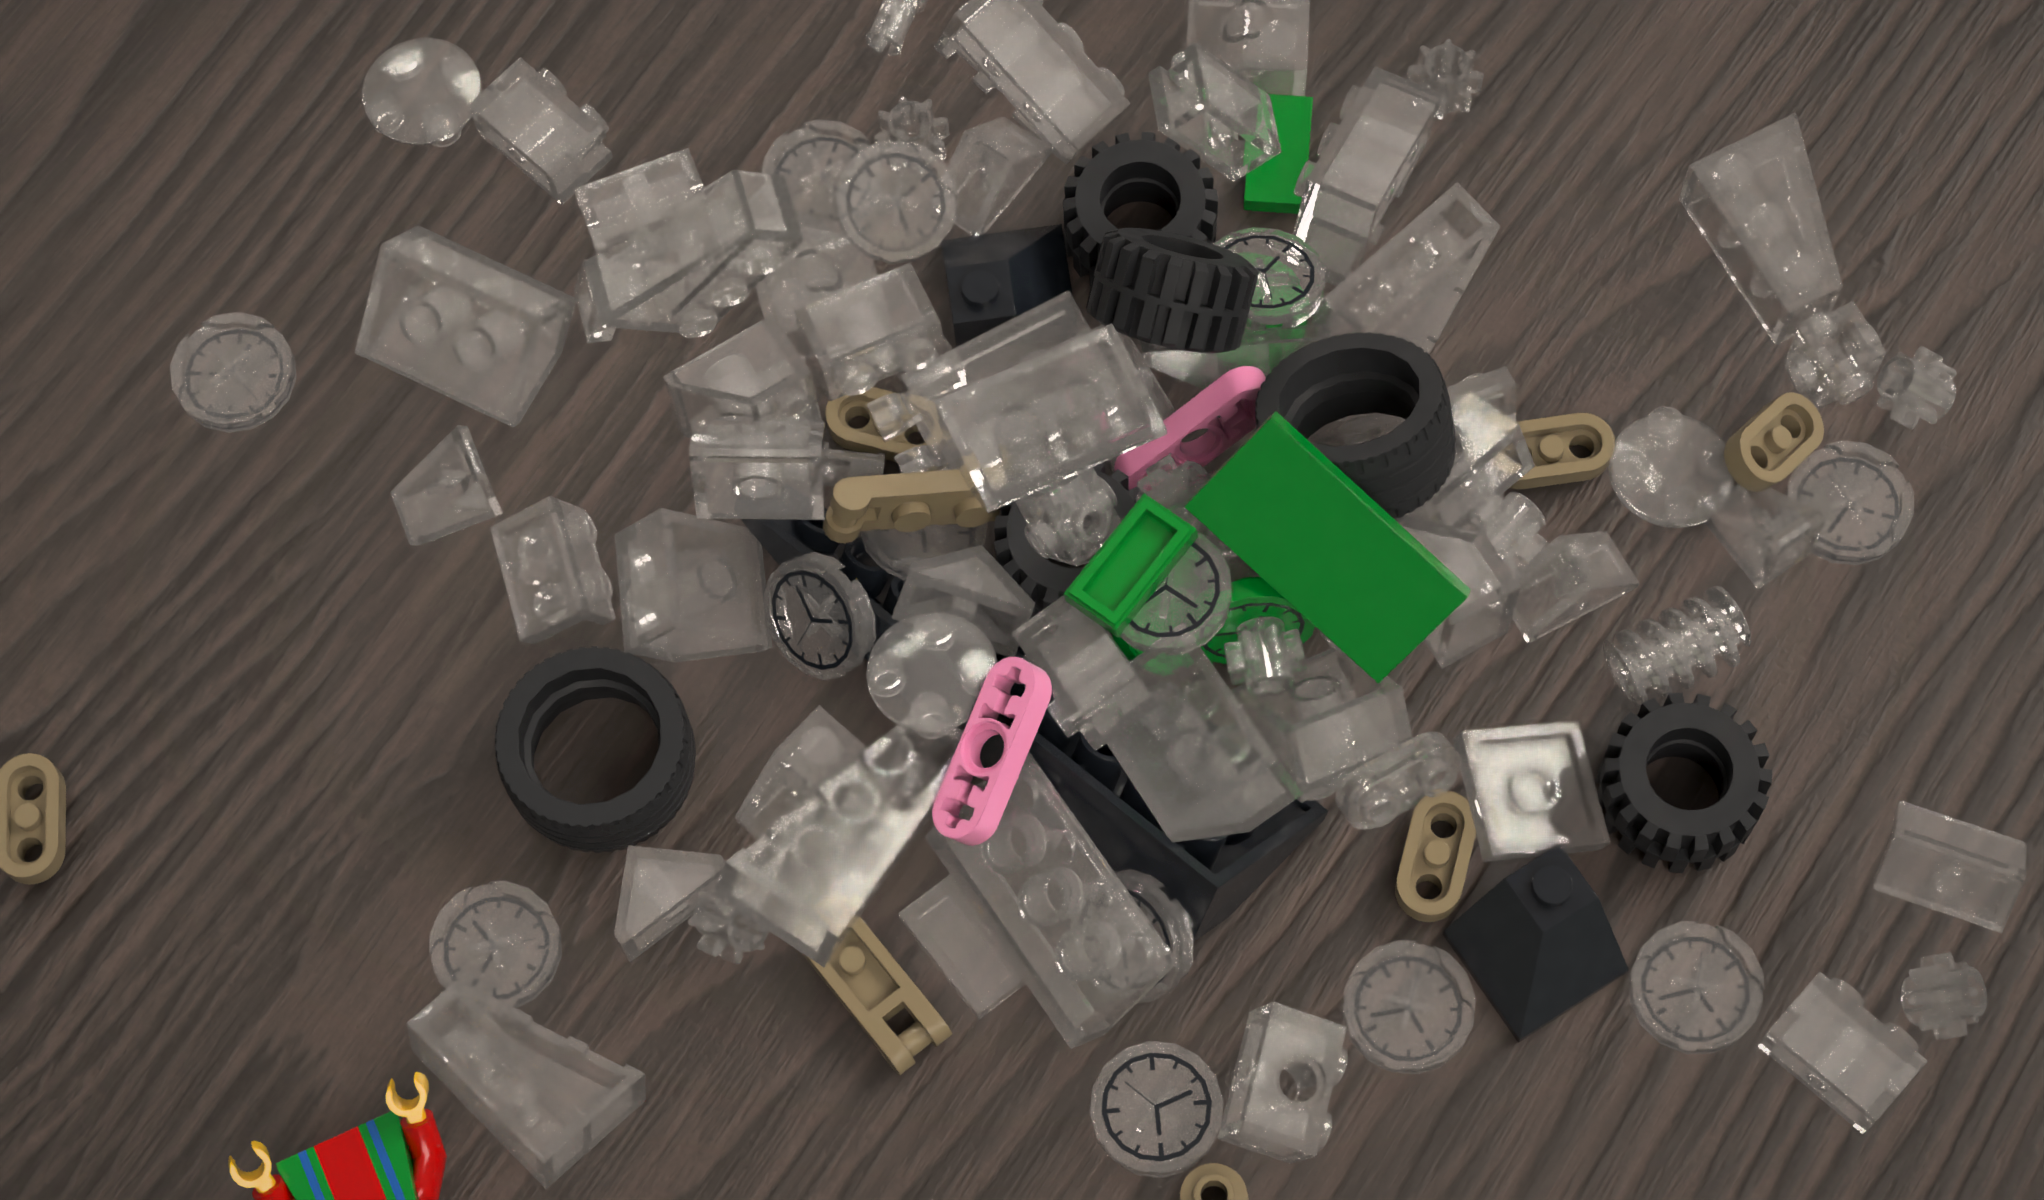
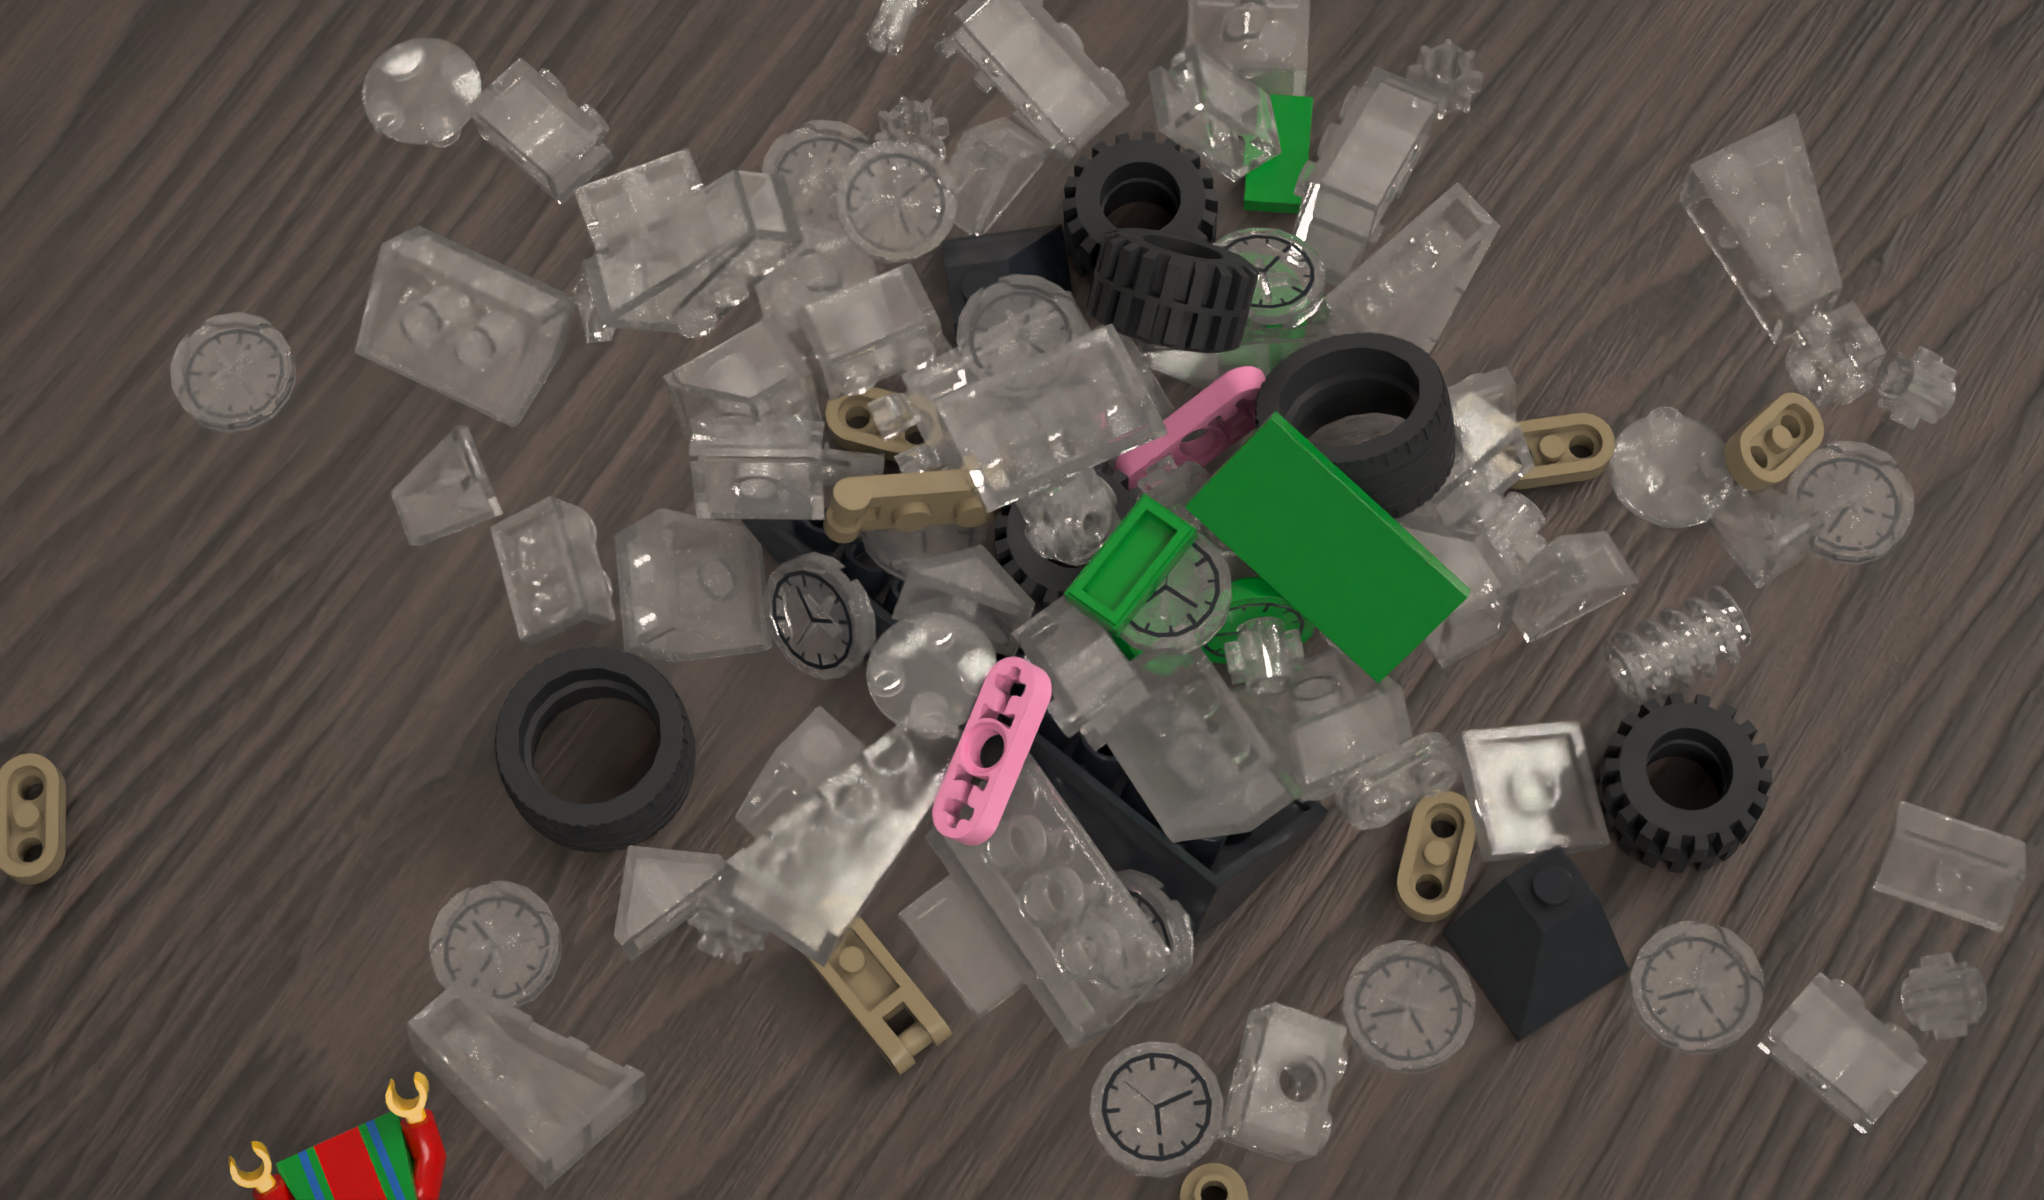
(1014, 323): none -> clear tile

